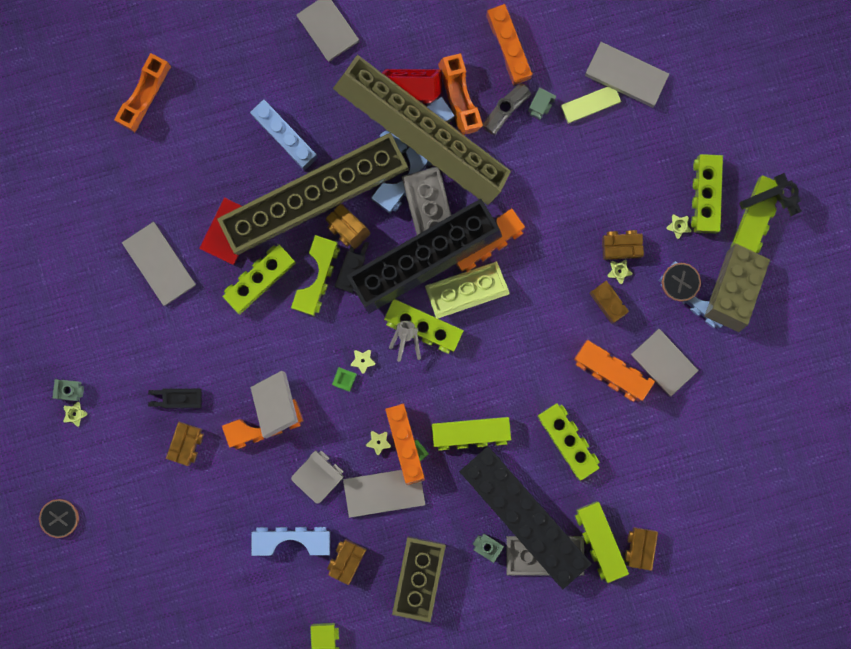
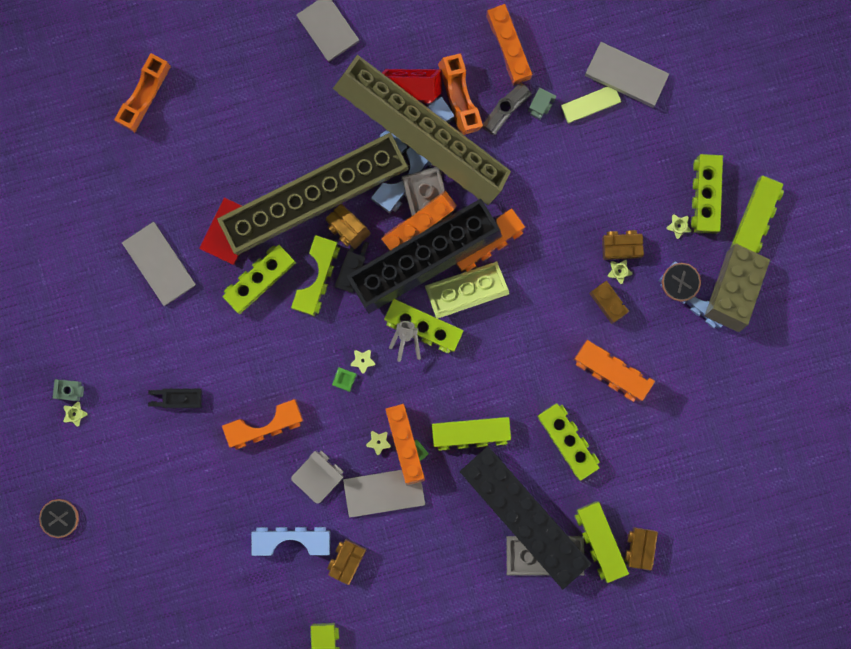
(184, 444): pearl gold brick -> none
(274, 404): light grey tile -> none
(284, 134): light blue arch -> none
(419, 579): olive brick -> none
(420, 221): none -> orange arch
(495, 550): sand green brick -> none
(664, 362): light grey tile -> none
(782, 182): black piece -> none

